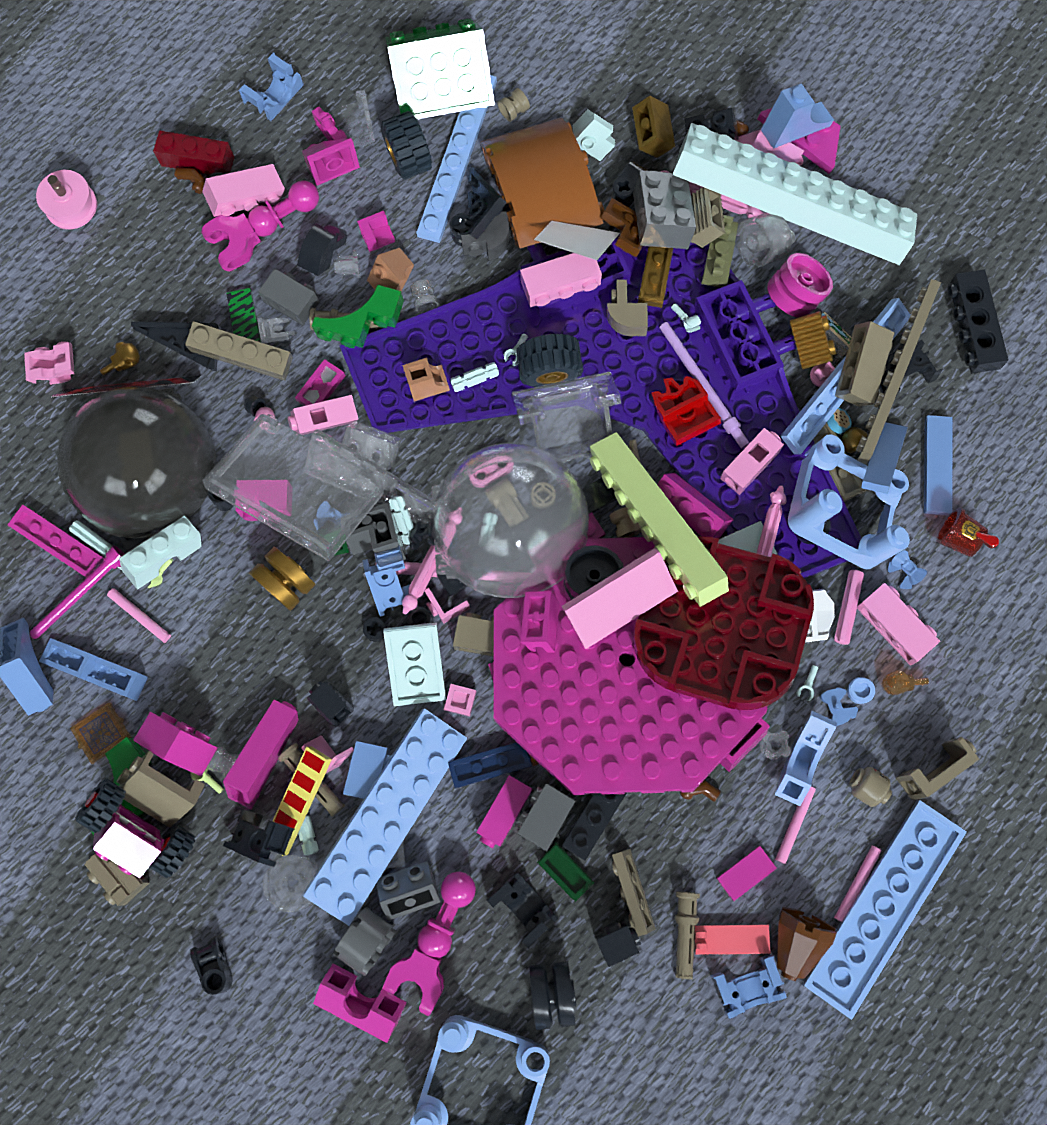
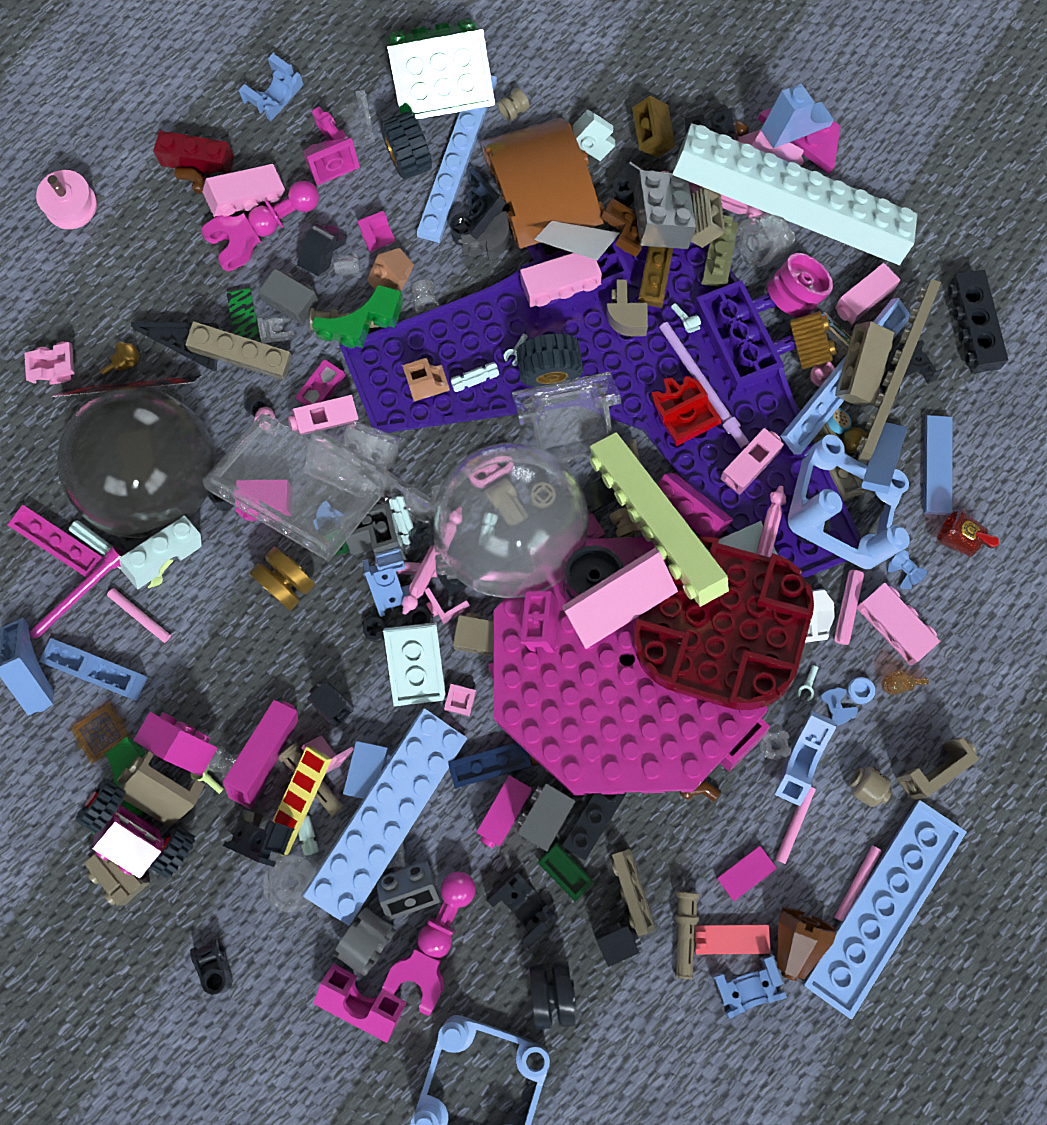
(867, 294): none -> bright pink brick

